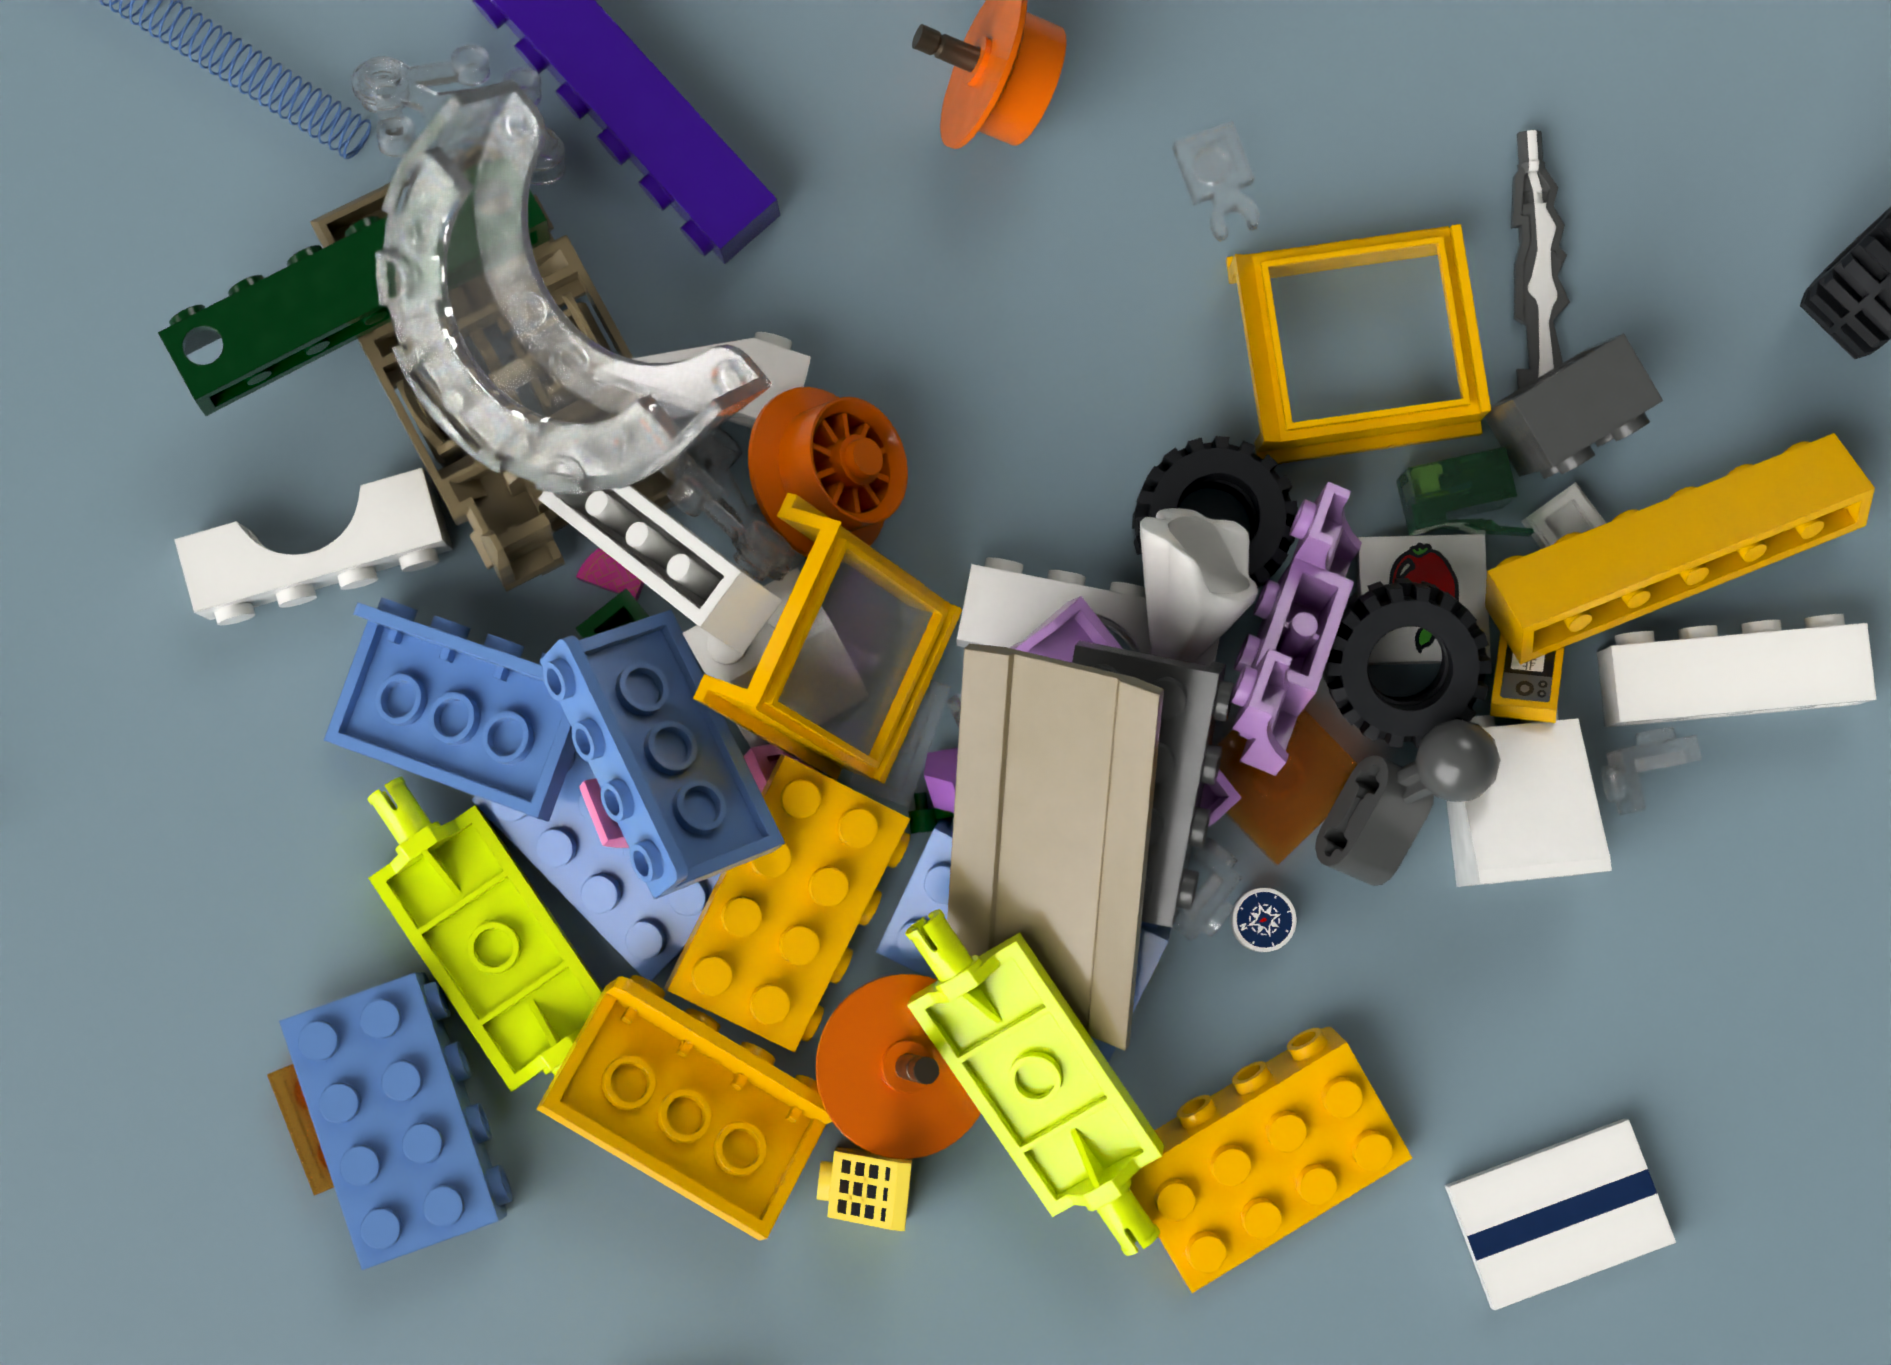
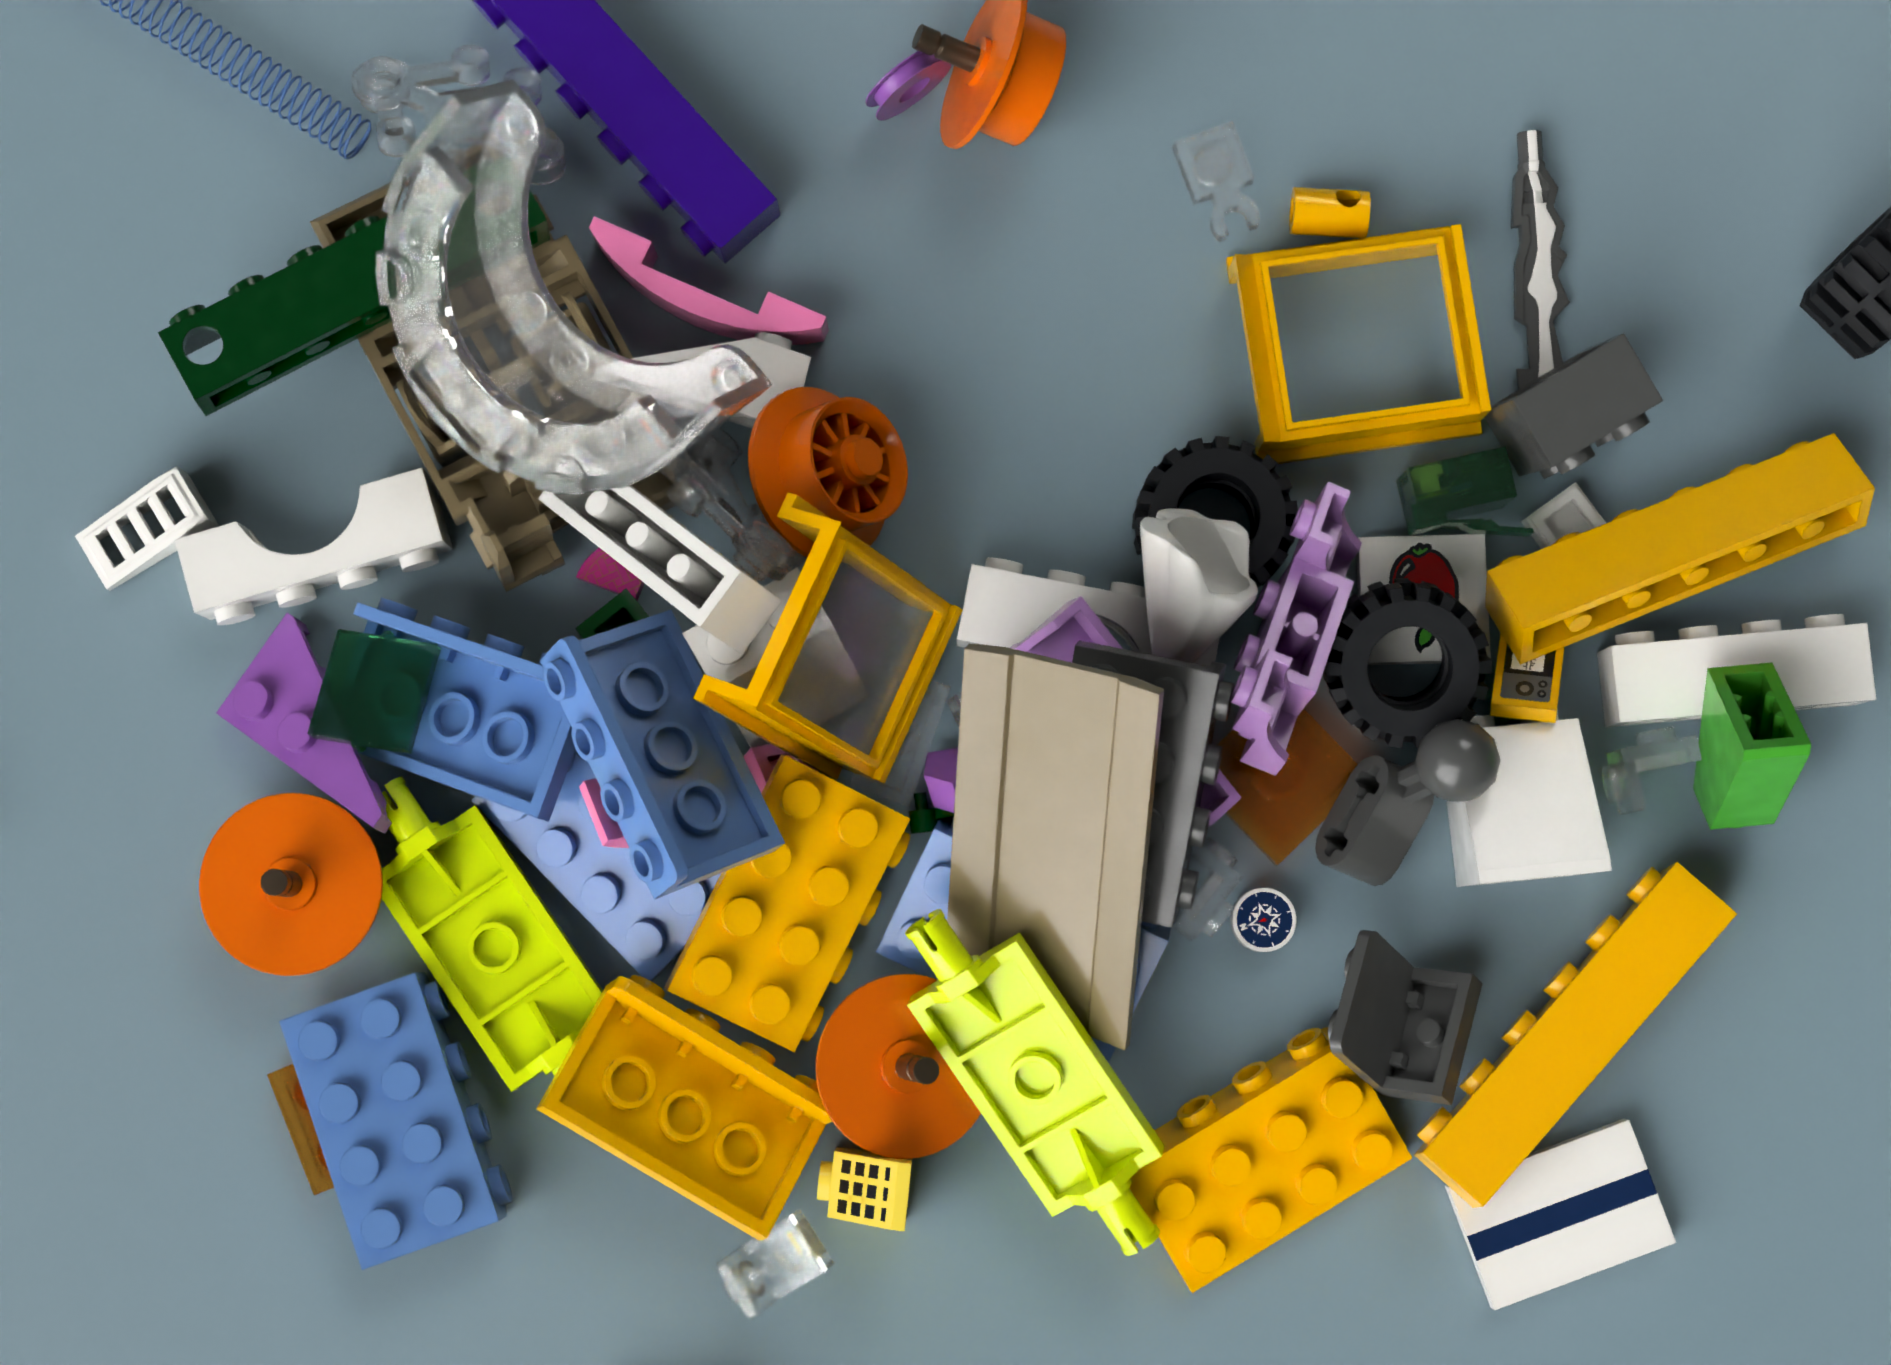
(174, 484): none -> white slope
(275, 710): none -> medium lavender wing
(290, 884): none -> orange piece
(374, 691): none -> clear green piece
(634, 261): none -> bright pink slope
(771, 1268): none -> clear bracket
(906, 84): none -> medium lavender piece
(1329, 212): none -> yellow piece
(1402, 1023): none -> dark grey bracket
(1573, 1034): none -> yellow brick
(1747, 747): none -> bright green slope

